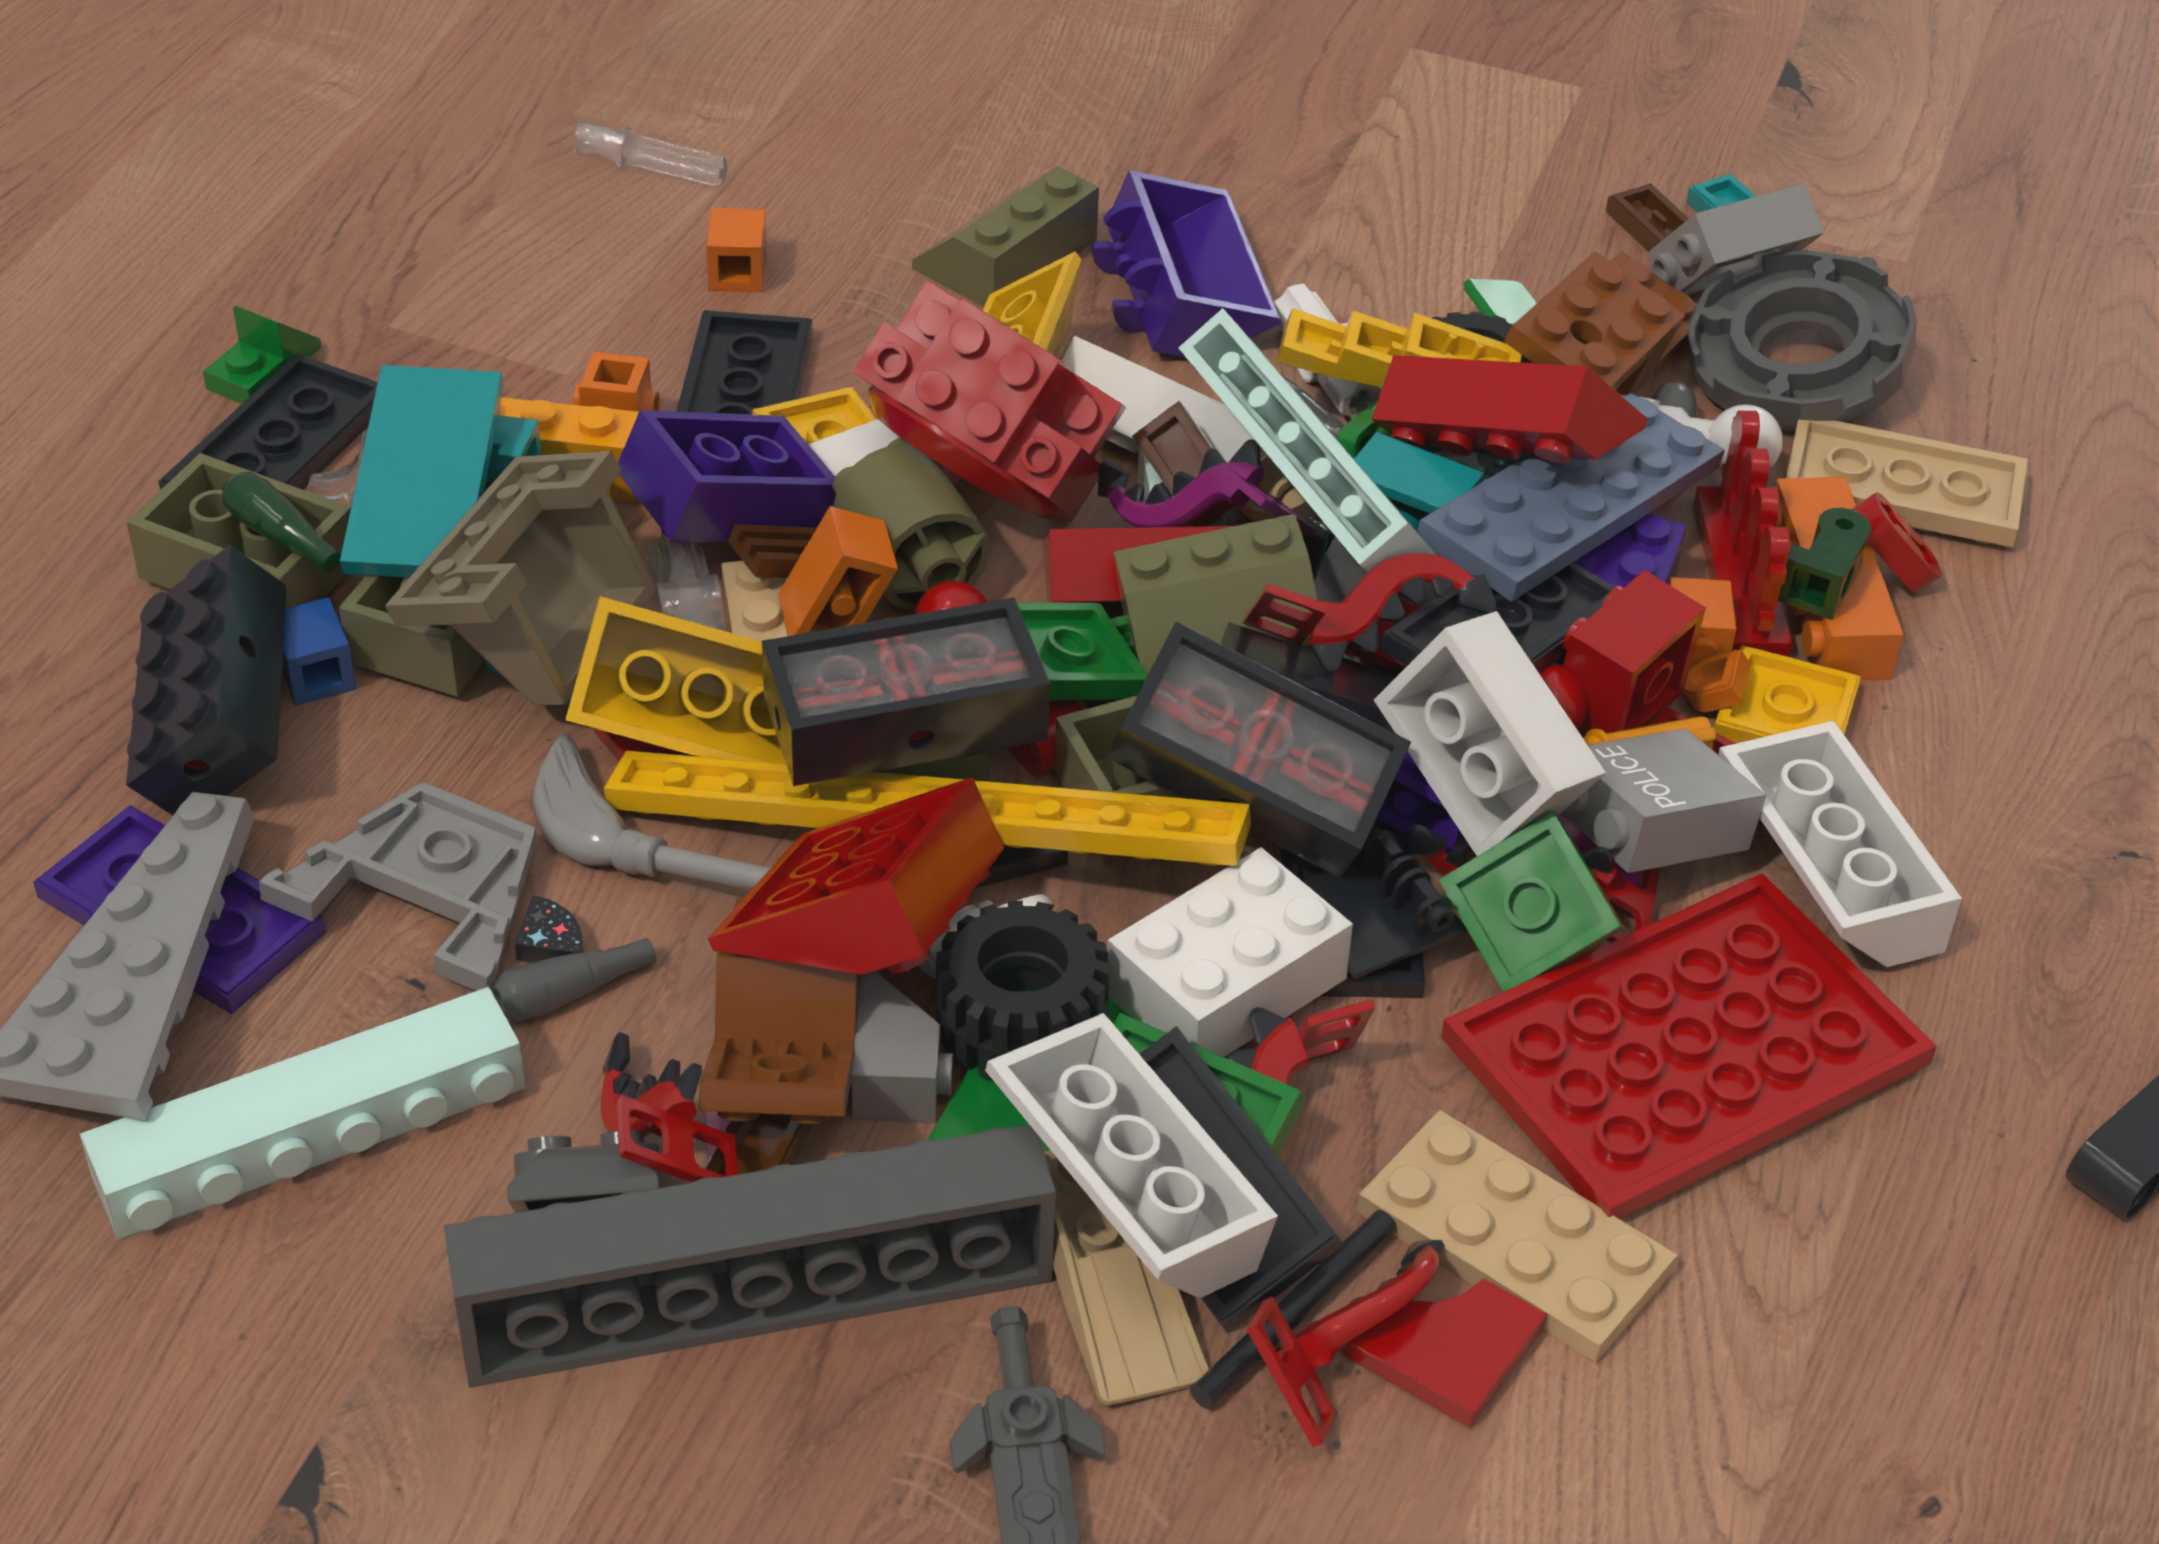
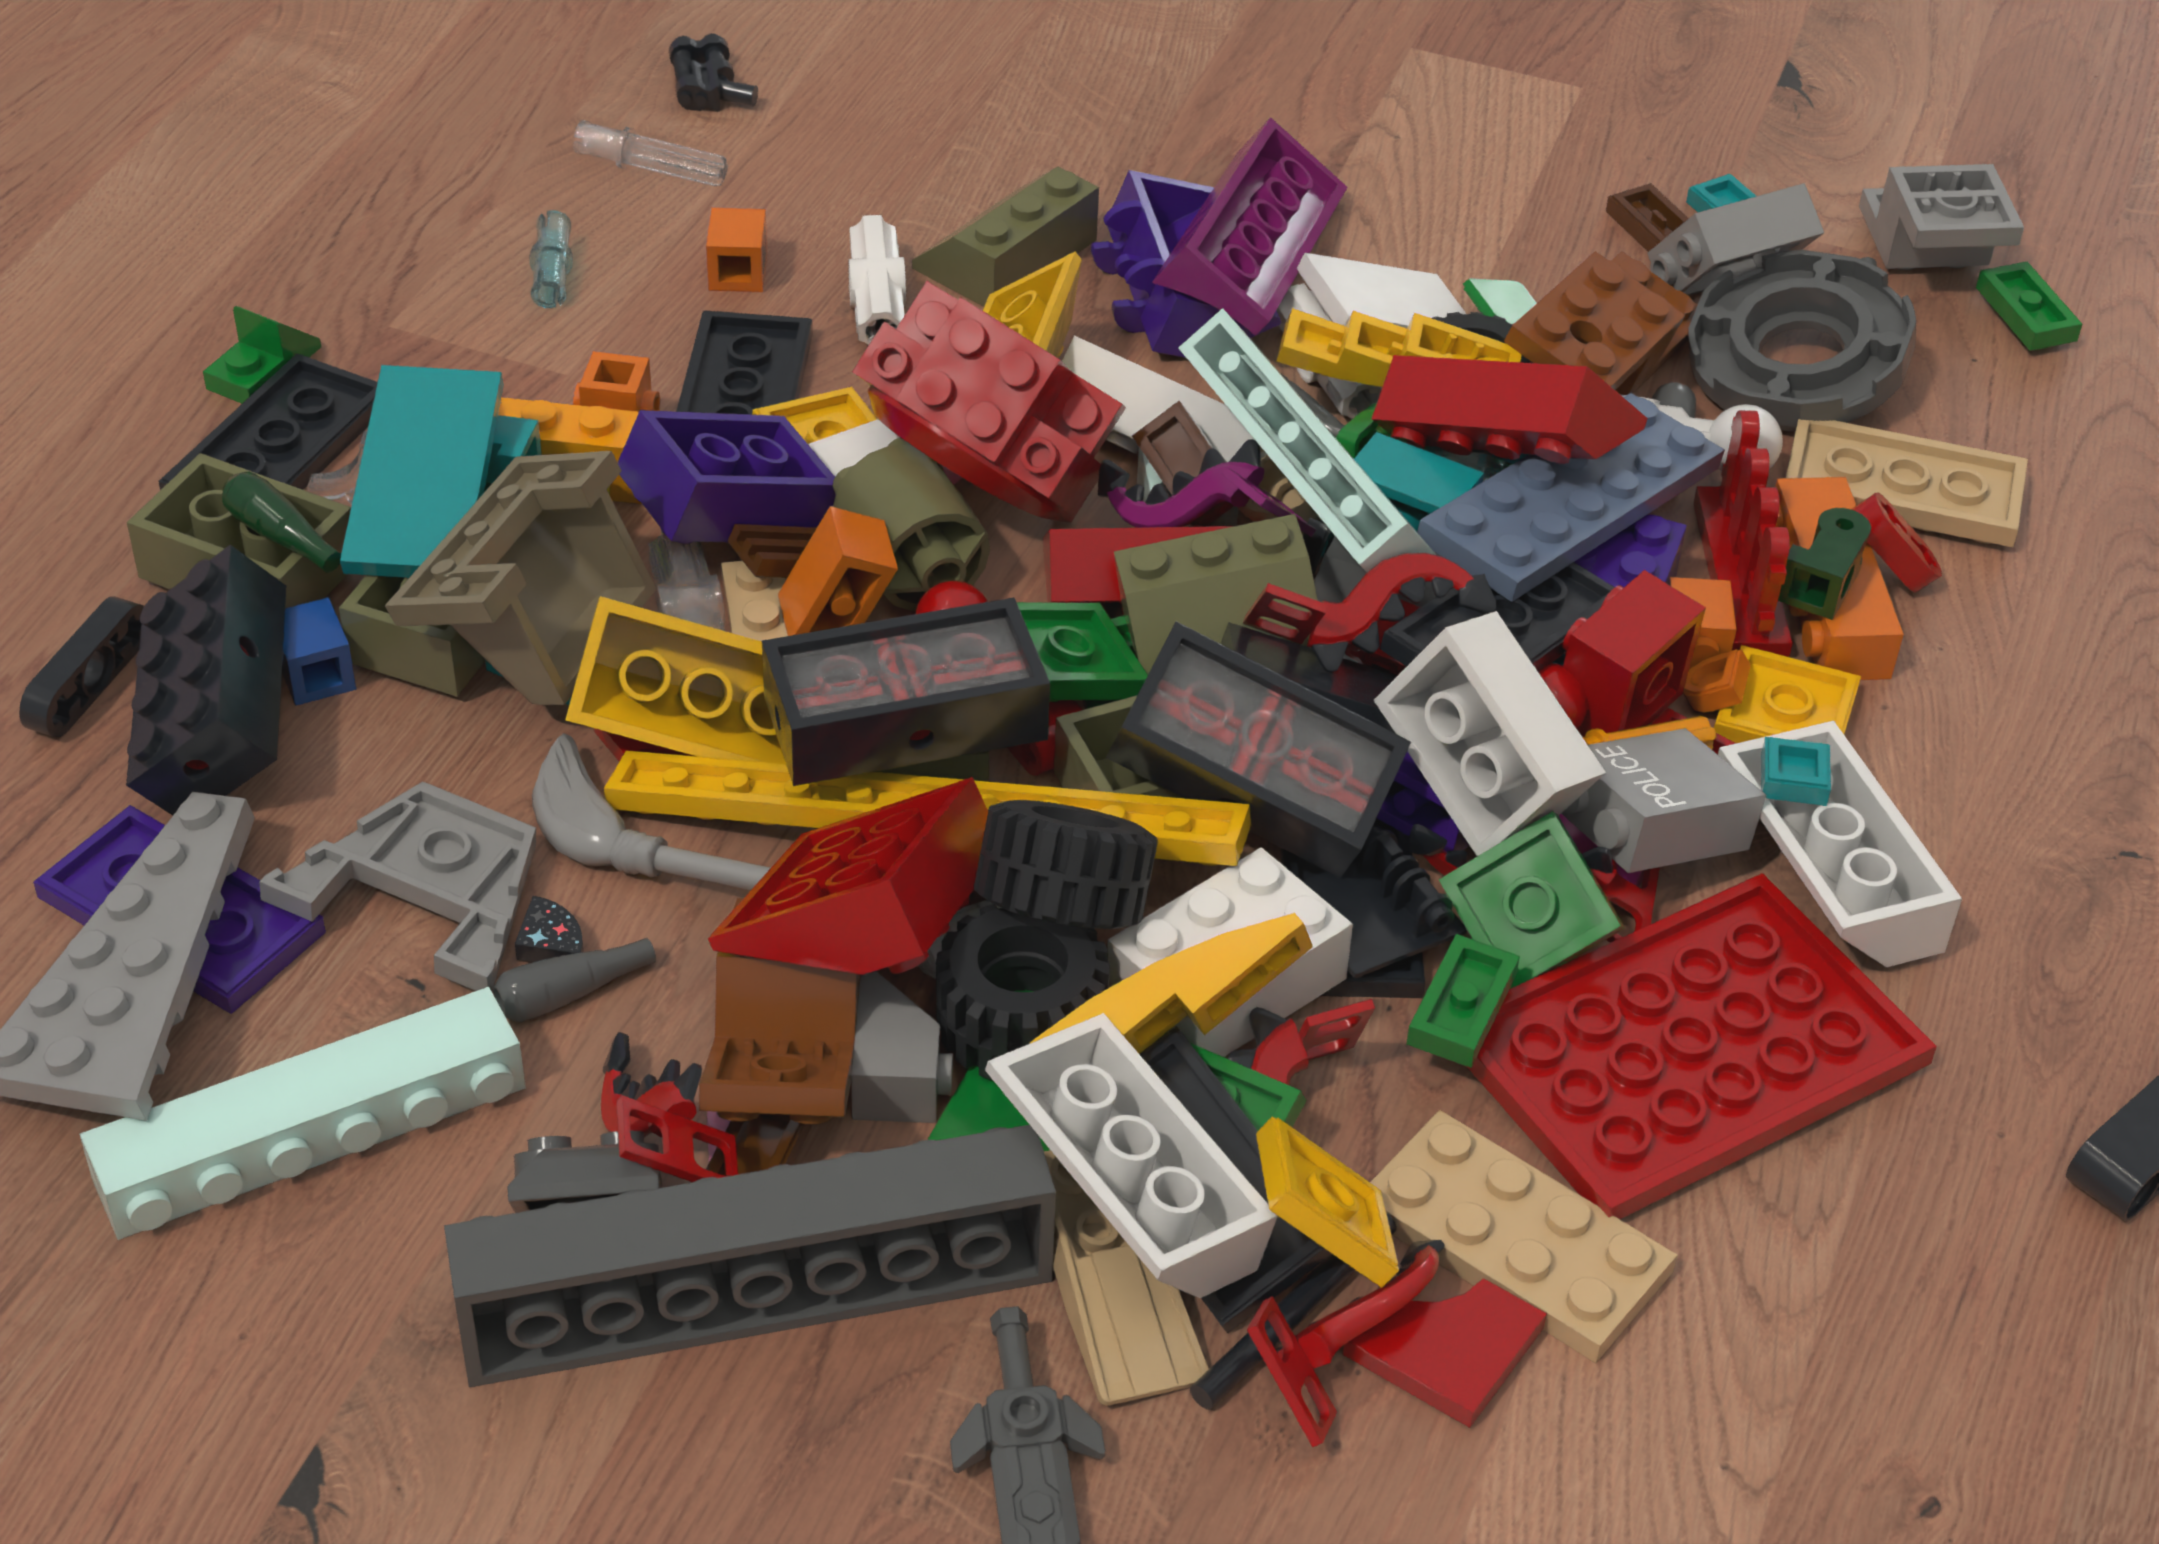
(82, 668): none -> black beam
(551, 259): none -> clear light blue pin
(706, 74): none -> black piece
(875, 276): none -> white piece
(1065, 864): none -> black tyre
(1197, 982): none -> yellow slope
(1254, 228): none -> magenta arch
(1326, 1201): none -> yellow tile
(1375, 290): none -> white tile
(1463, 1000): none -> green plate
(1796, 771): none -> teal tile
(1940, 216): none -> light grey bracket
(2029, 306): none -> green plate

